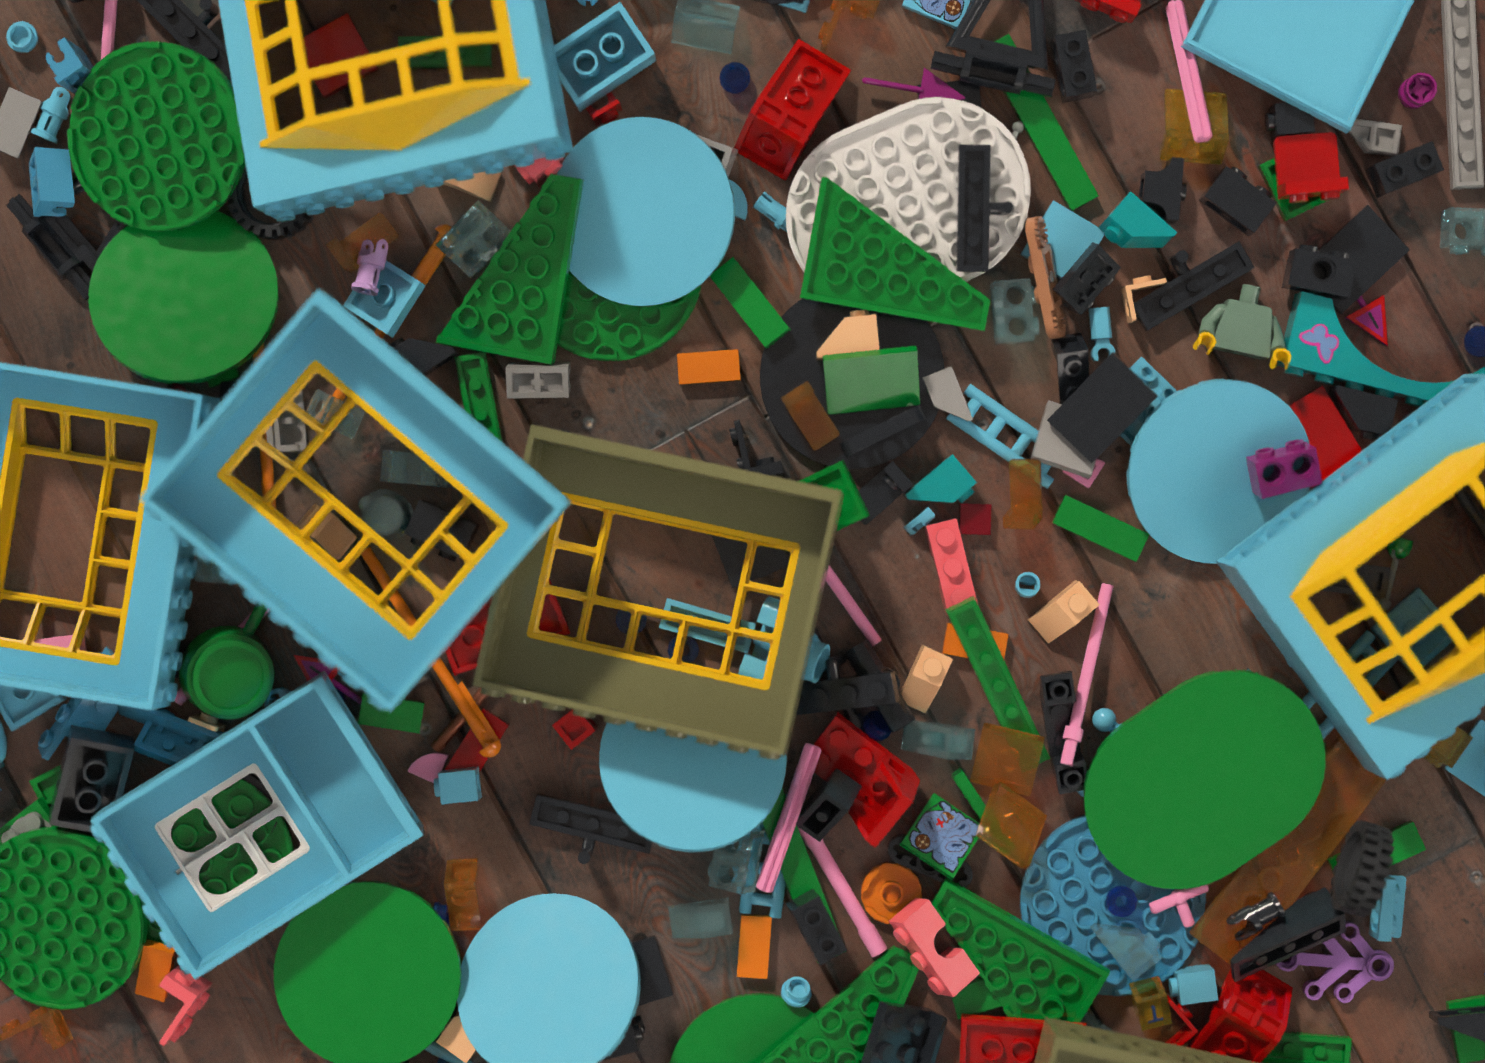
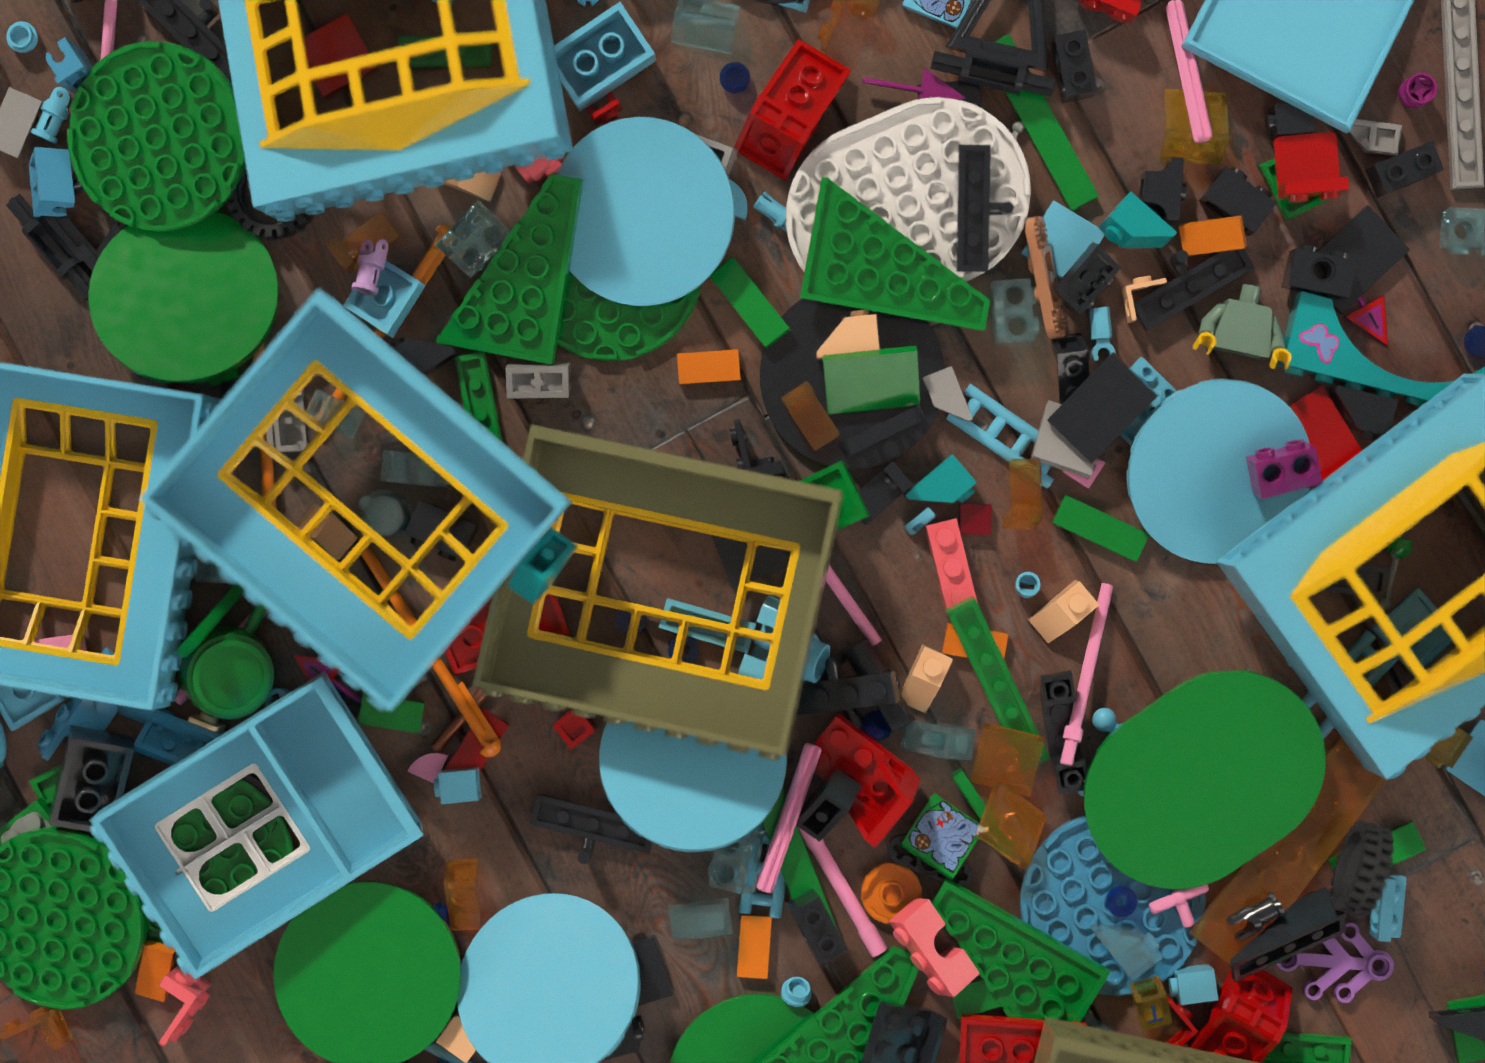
(210, 620): none -> green tile
(541, 565): none -> teal slope
(1213, 235): none -> orange tile

